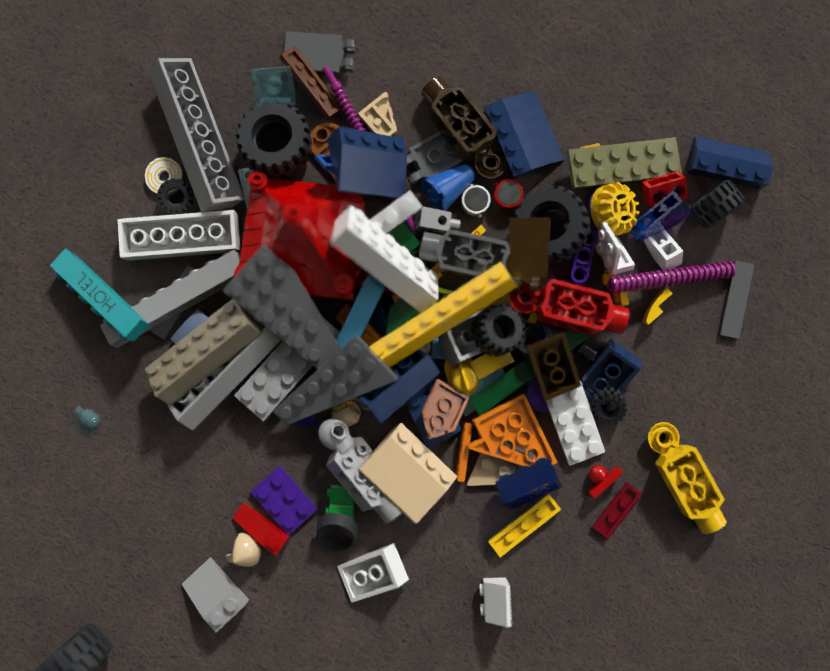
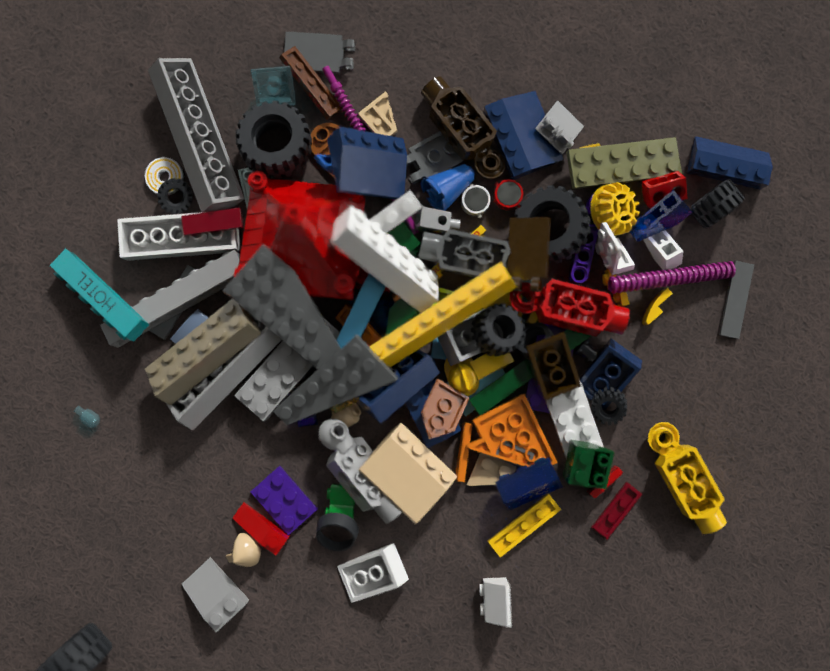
(212, 221): none -> dark red tile
(559, 127): none -> light grey hinge
(588, 464): none -> dark green slope

